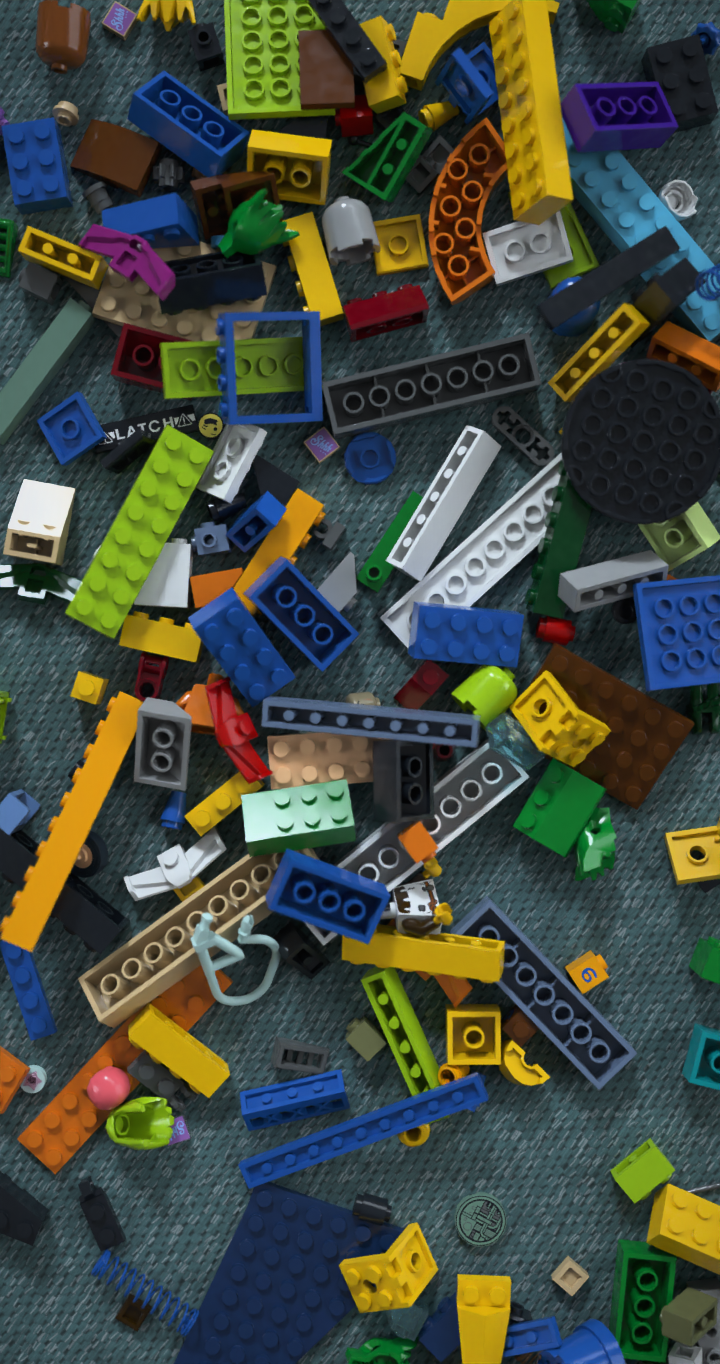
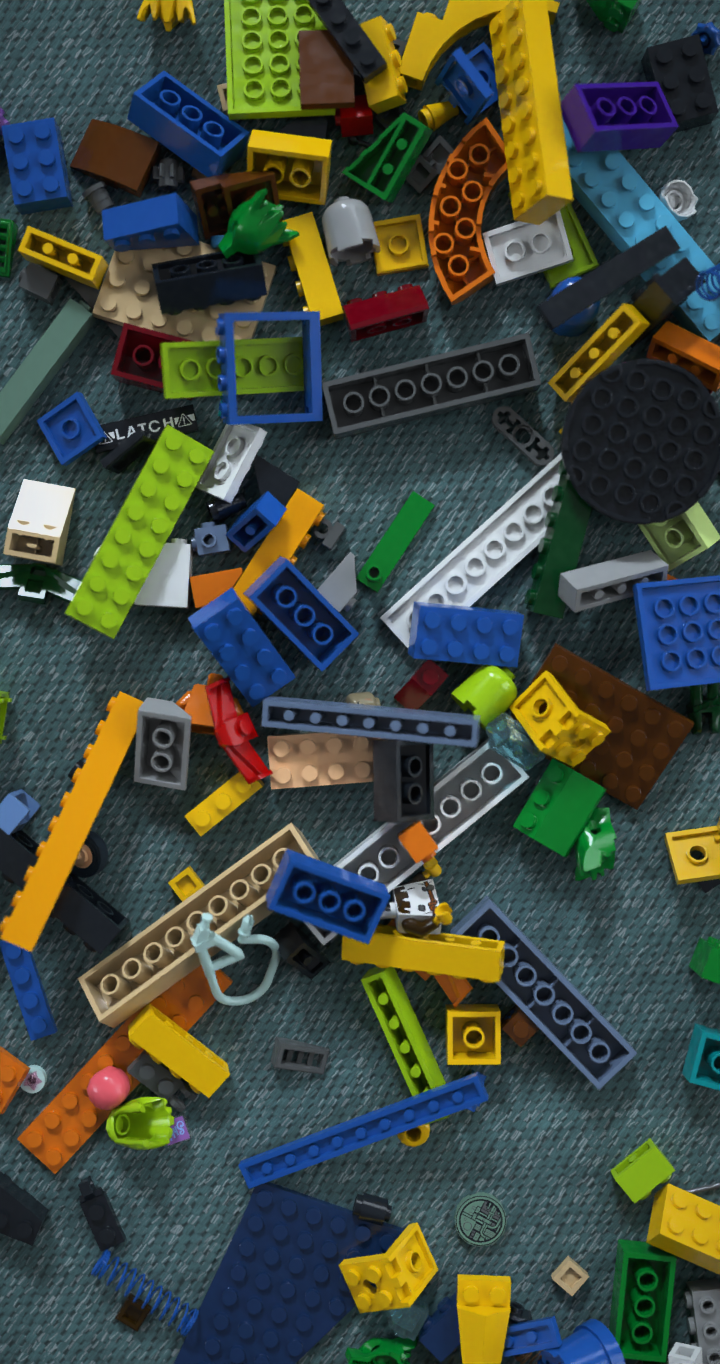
(62, 35): dark orange cylinder -> none
(66, 113): tan plate -> none
(89, 687): yellow brick -> none
(120, 20): tile -> none
(130, 257): magenta plate -> none
(151, 674): dark red piece -> none
(161, 637): yellow brick -> none
(174, 811): blue cone -> none
(177, 867): white plate -> none
(206, 46): black brick -> none
(210, 426): light yellow tile -> none
(293, 1098): blue fence -> none
(298, 818): brick -> none
(321, 445): tile -> none
(365, 1037): olive brick -> none
(370, 458): blue tile -> none
(443, 503): white brick -> none
(443, 757): dark red cone -> none
(450, 1073): light orange cone -> none
(516, 1069): yellow cylinder -> none
(555, 630): red brick -> none
(587, 971): light orange brick -> none
(624, 611): black tile -> none
(689, 1316): olive brick -> none

